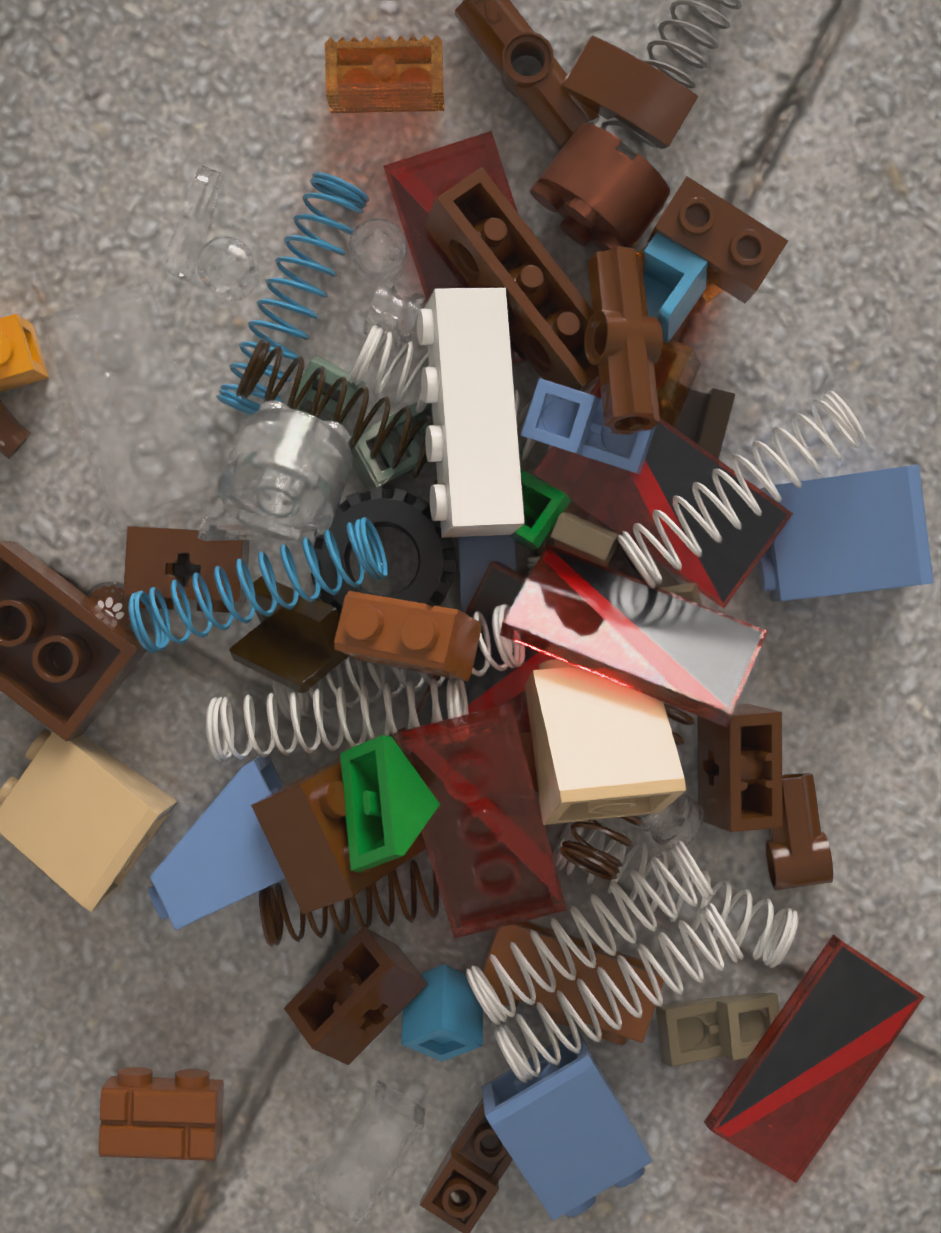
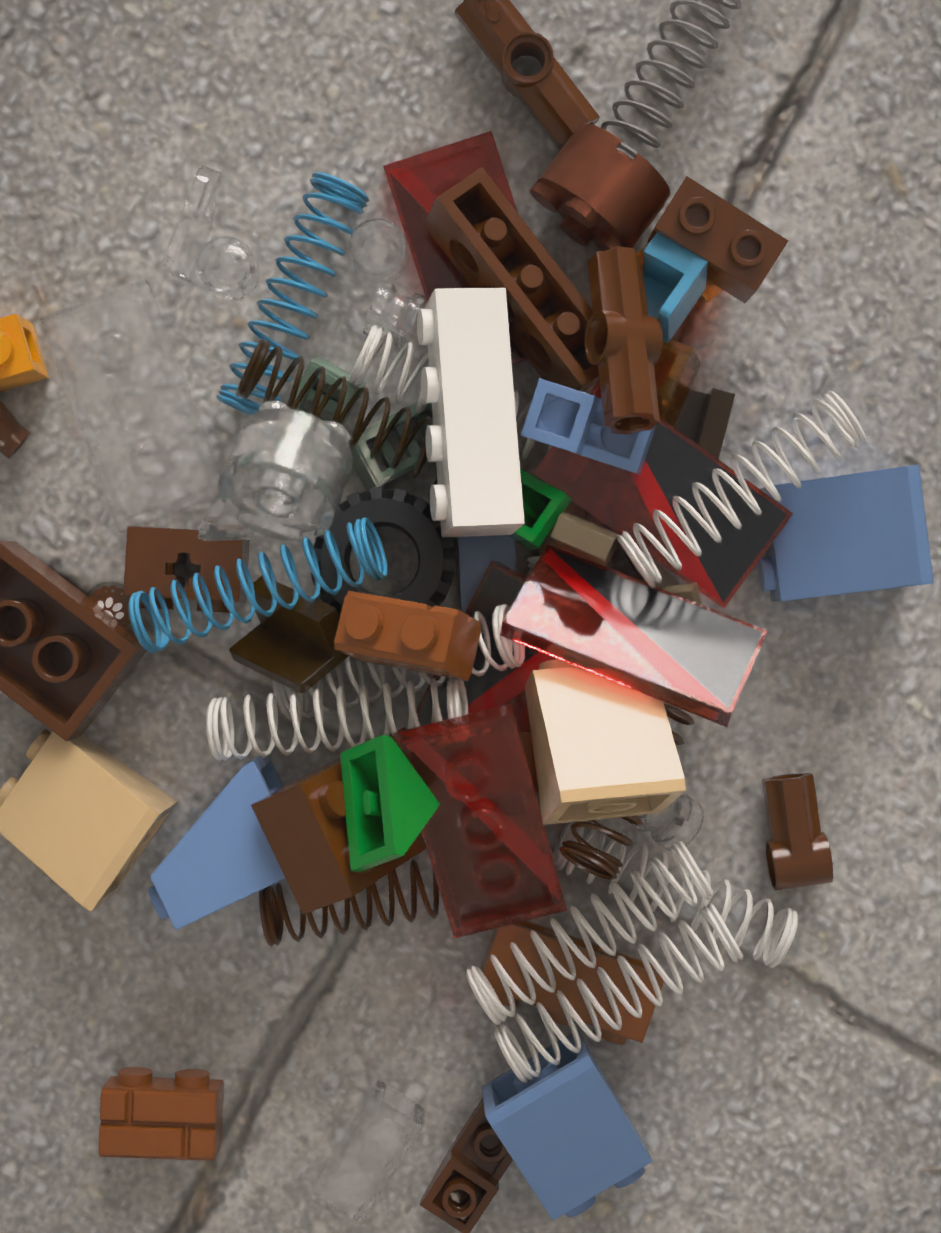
(355, 996): reddish brown brick -> none
(384, 75): clear orange brick -> none
(443, 1016): dark azure panel -> none
(629, 90): reddish brown slope -> none
(714, 1027): dark tan slope -> none
(741, 770): reddish brown brick -> none
(813, 1059): tile -> none

